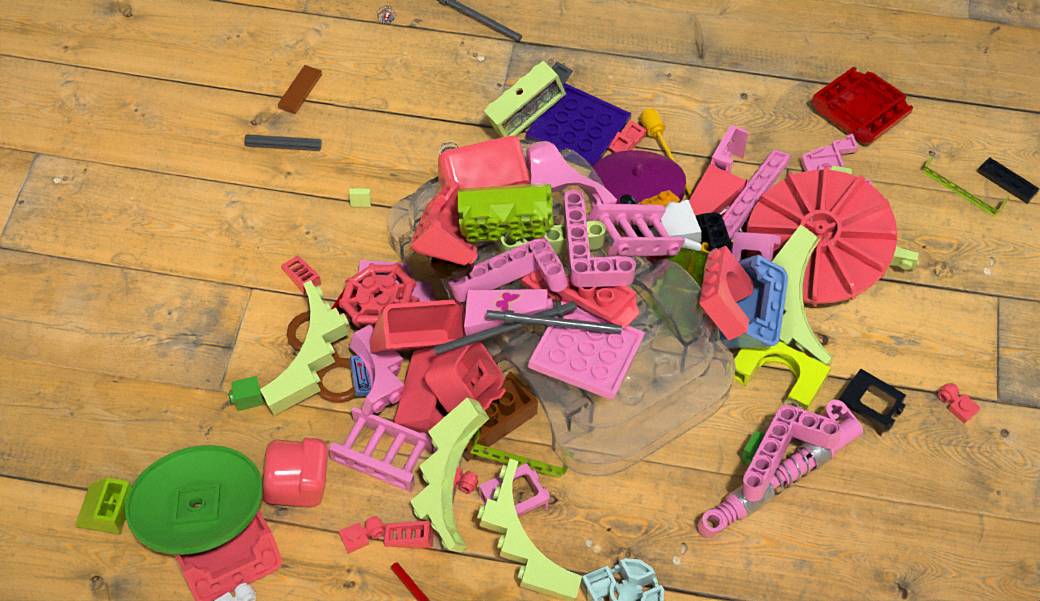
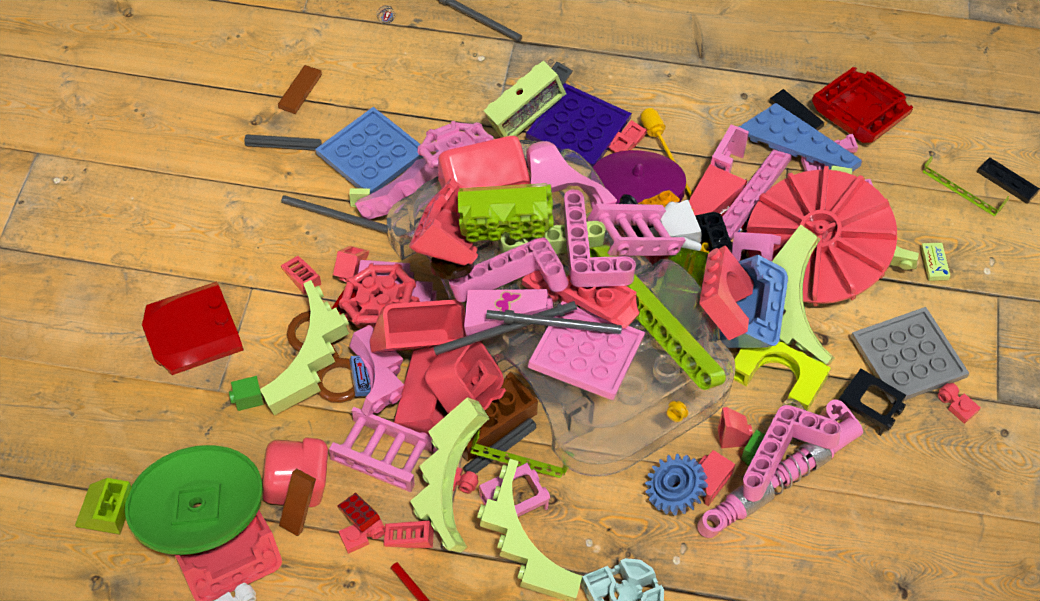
(190, 329): none -> red wedge
(297, 502): none -> dark orange tile
(334, 213): none -> dark grey bar
(348, 262): none -> coral slope
(359, 512): none -> red tile
(370, 151): none -> medium blue plate
(381, 201): none -> bright pink arch
(450, 137): none -> bright pink plate
(503, 444): none -> dark grey axle
(672, 334): none -> lime beam
(677, 411): none -> yellow plate
(679, 497): none -> medium blue gear
(718, 473): none -> coral slope
(733, 429): none -> coral slope
(792, 105): none -> black tile
(793, 136): none -> medium blue wing
(910, 354): none -> light grey plate
(935, 261): none -> yellowish green tile

